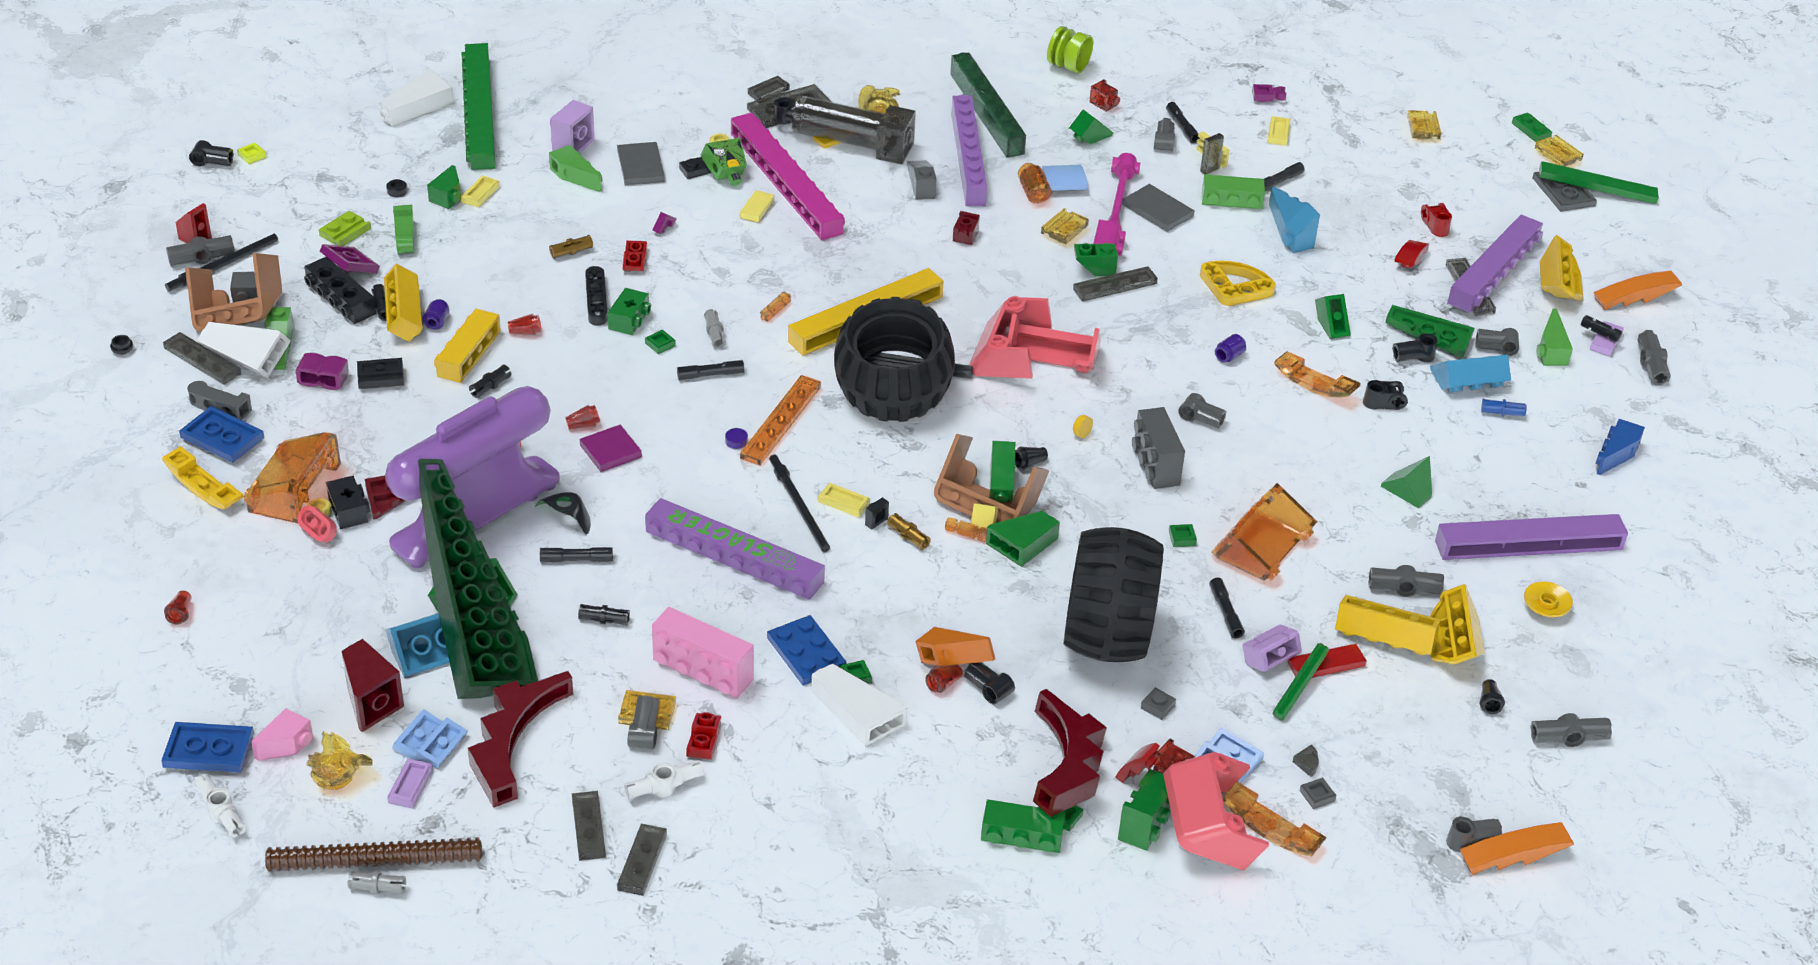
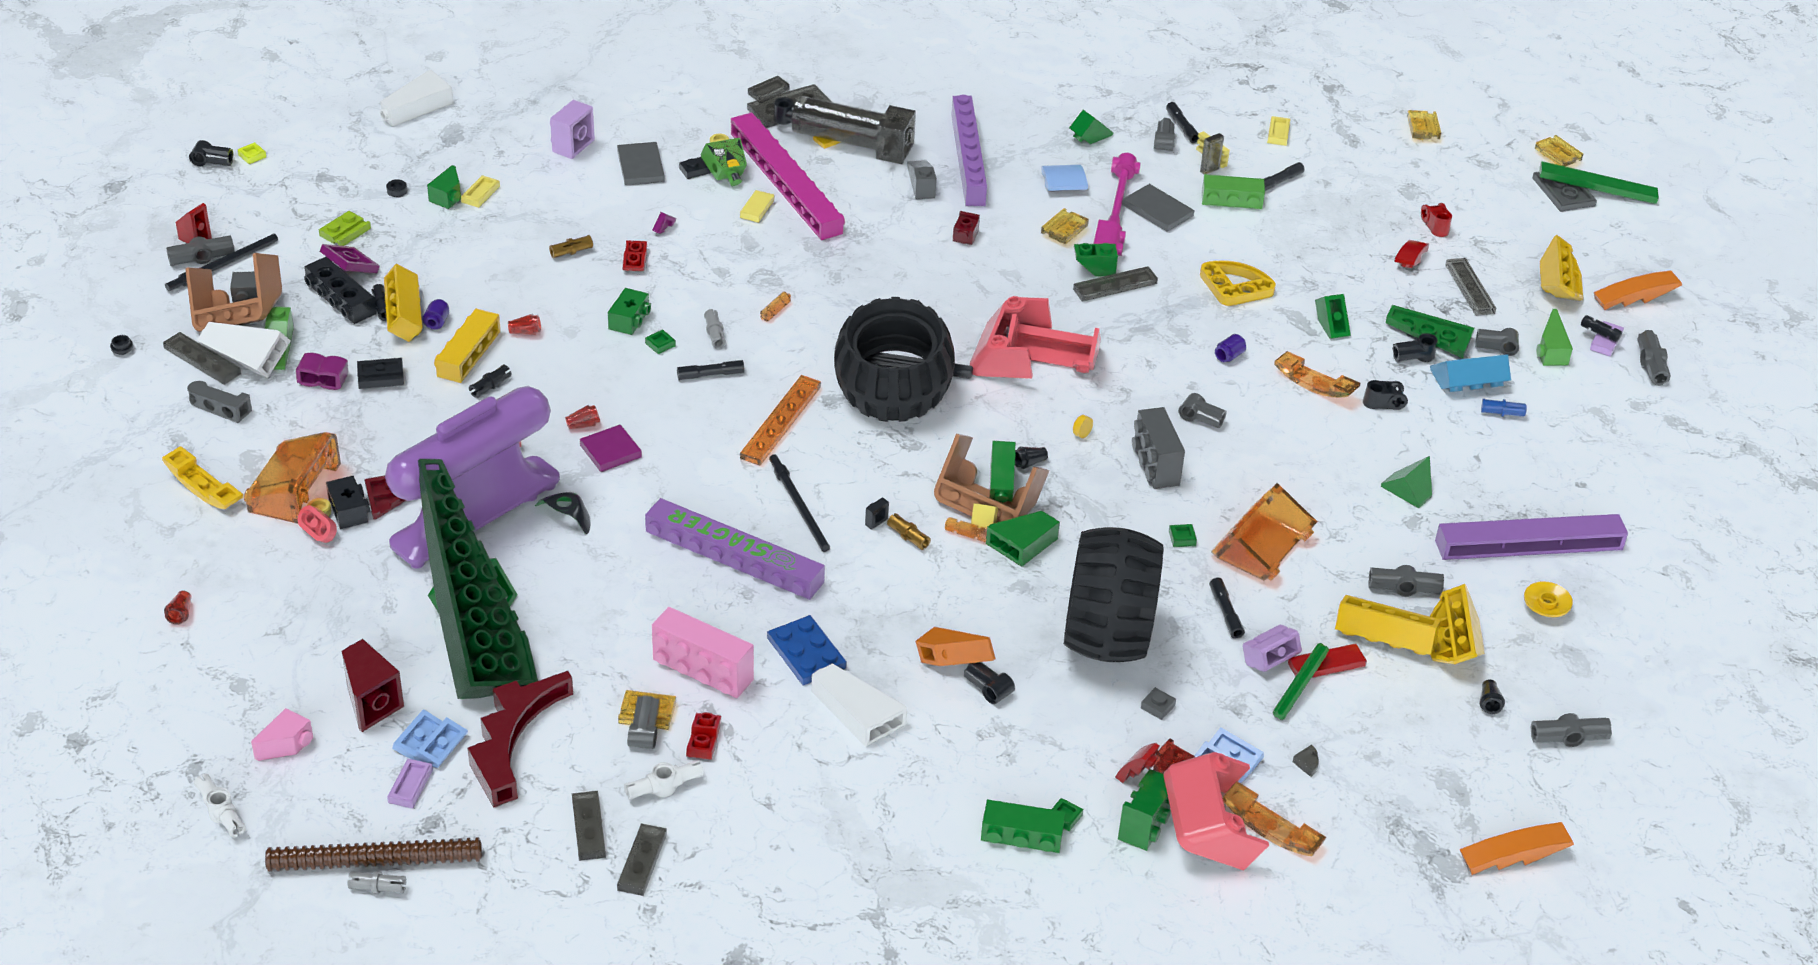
(208, 747): blue plate -> none
(221, 434): blue plate -> none
(336, 763): clear yellow helmet -> none
(404, 228): bright green leg -> none
(418, 645): dark azure slope -> none
(478, 107): green brick -> none
(572, 167): bright green slope -> none
(593, 554): black piece -> none
(596, 295): black beam -> none
(603, 614): black pin -> none
(736, 438): dark purple tile -> none
(824, 327): yellow brick -> none
(844, 500): light yellow tile -> none
(858, 669): green tile -> none
(877, 99): clear yellow helmet -> none
(943, 677): clear red cone -> none
(988, 105): clear green brick -> none
(1034, 183): clear orange piece -> none
(1070, 49): lime wheel -> none
(1080, 742): dark red arch -> none
(1104, 95): clear red brick -> none
(1265, 93): magenta plate -> none
(1294, 219): dark azure wedge -> none
(1318, 793): dark grey tile -> none
(1467, 832): dark grey piece -> none
(1495, 263): medium lavender brick -> none
(1531, 127): green plate -> none
(1620, 446): blue slope -> none

